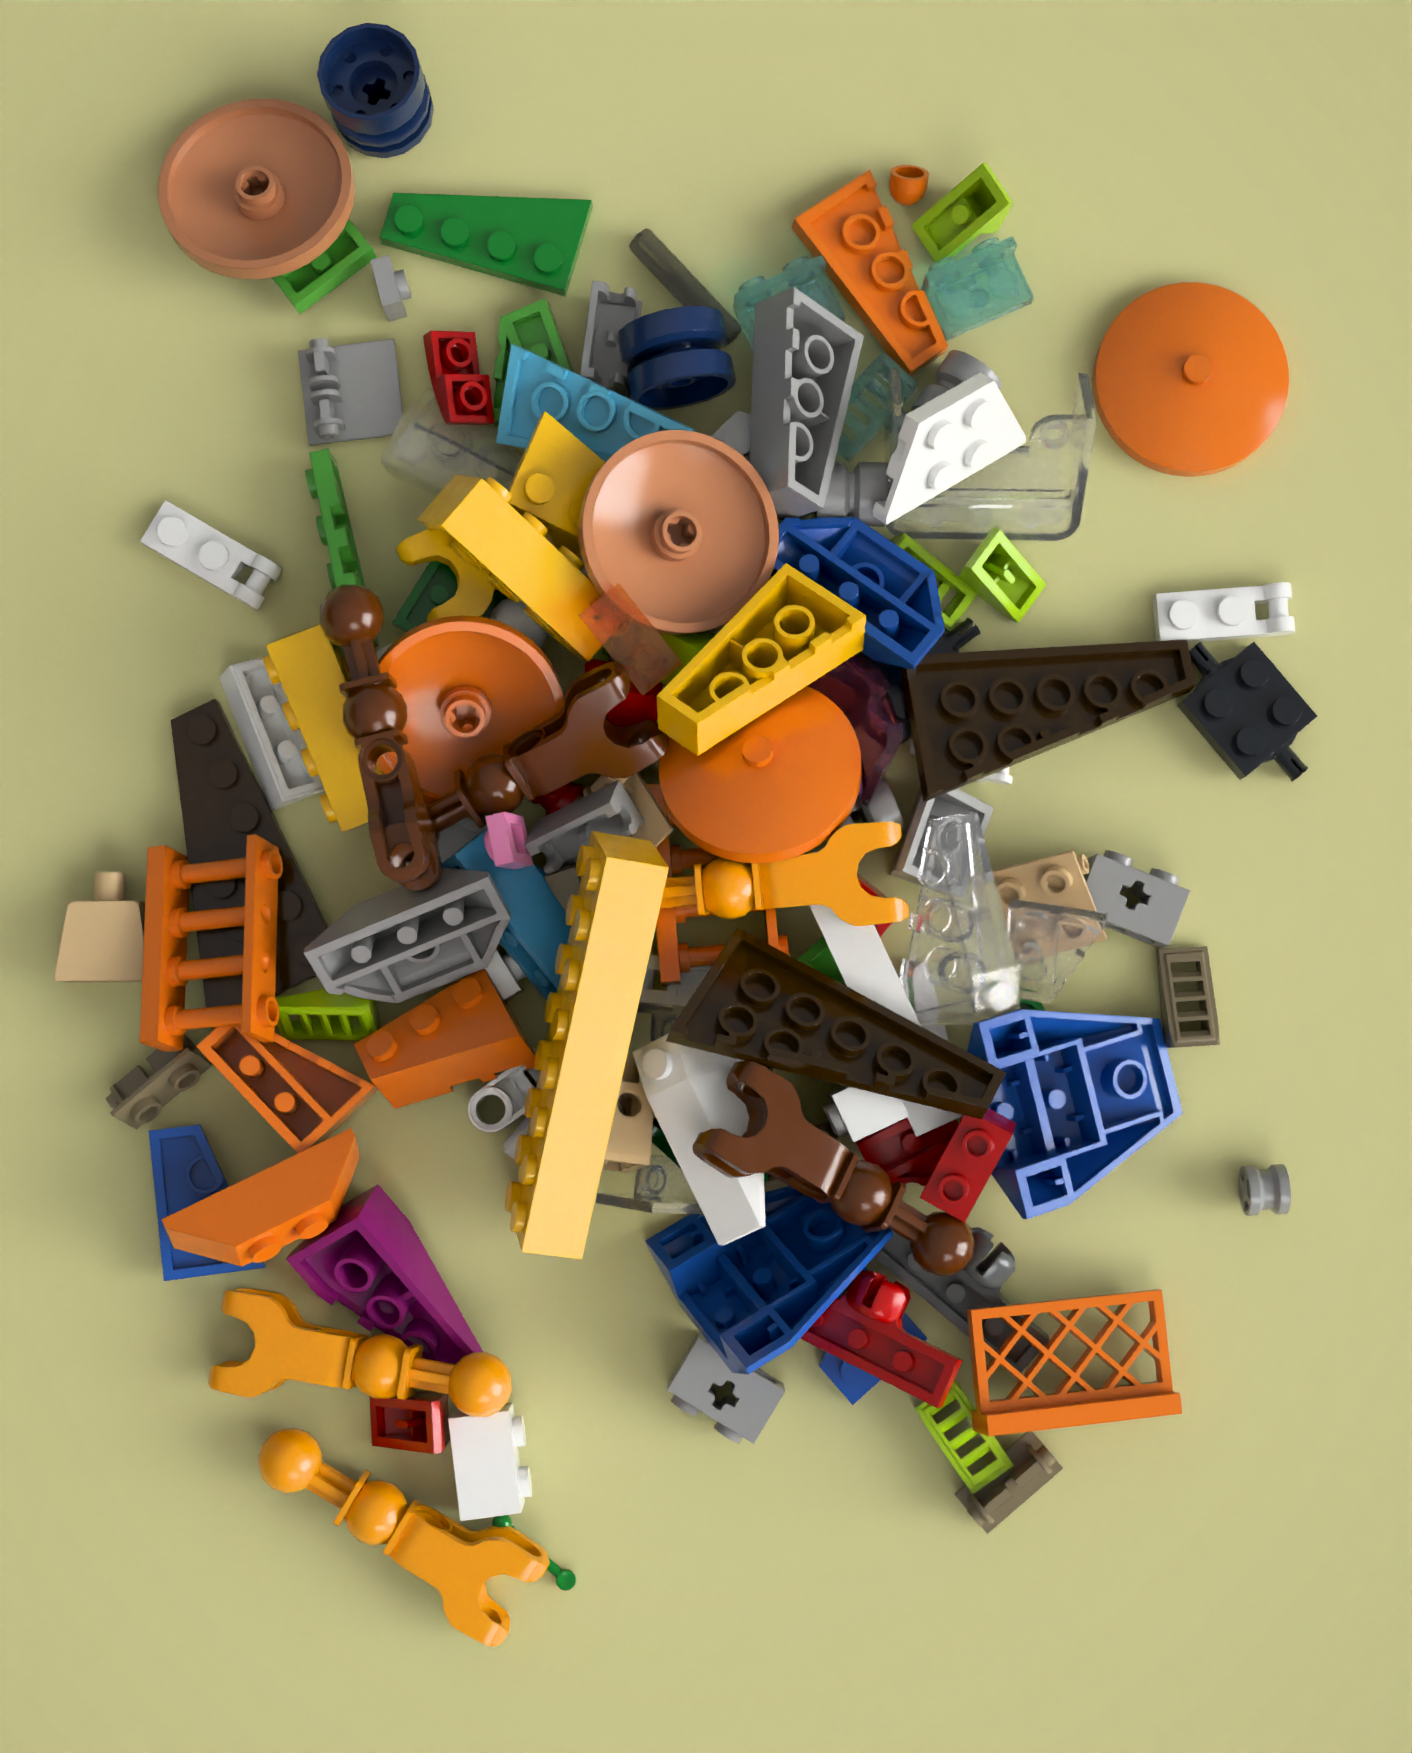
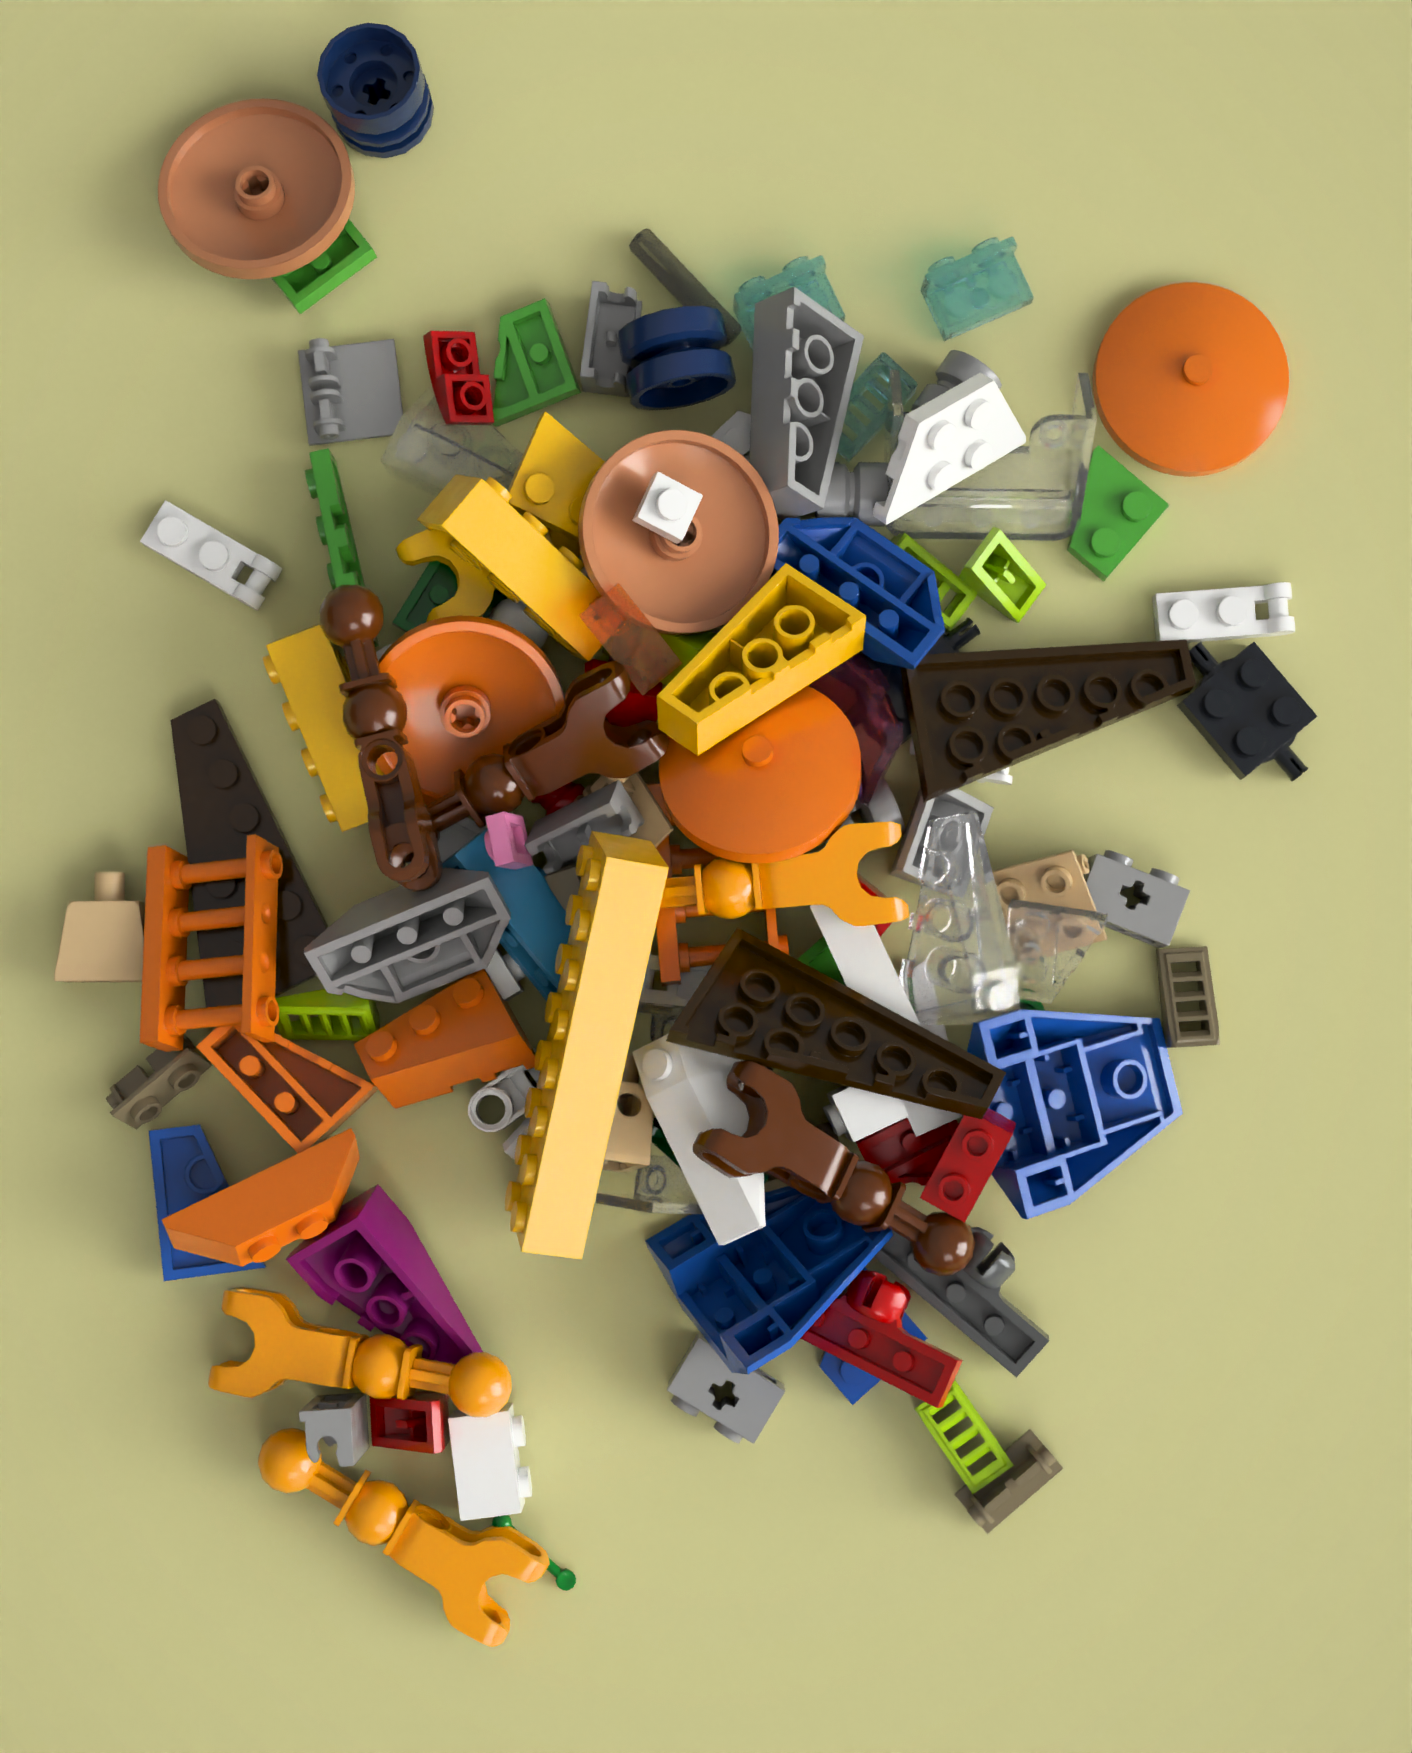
(267, 735): white slope -> none
(340, 1421): none -> light grey hinge
(391, 287): light grey plate -> none
(495, 235): green wing -> none
(585, 408): medium azure wing -> none
(667, 507): none -> white plate
(873, 271): orange wing -> none
(908, 184): orange hinge -> none
(964, 213): lime slope -> none
(1074, 1407): orange fence -> none
(1113, 515): none -> bright green wing
(1264, 1189): light grey wheel -> none

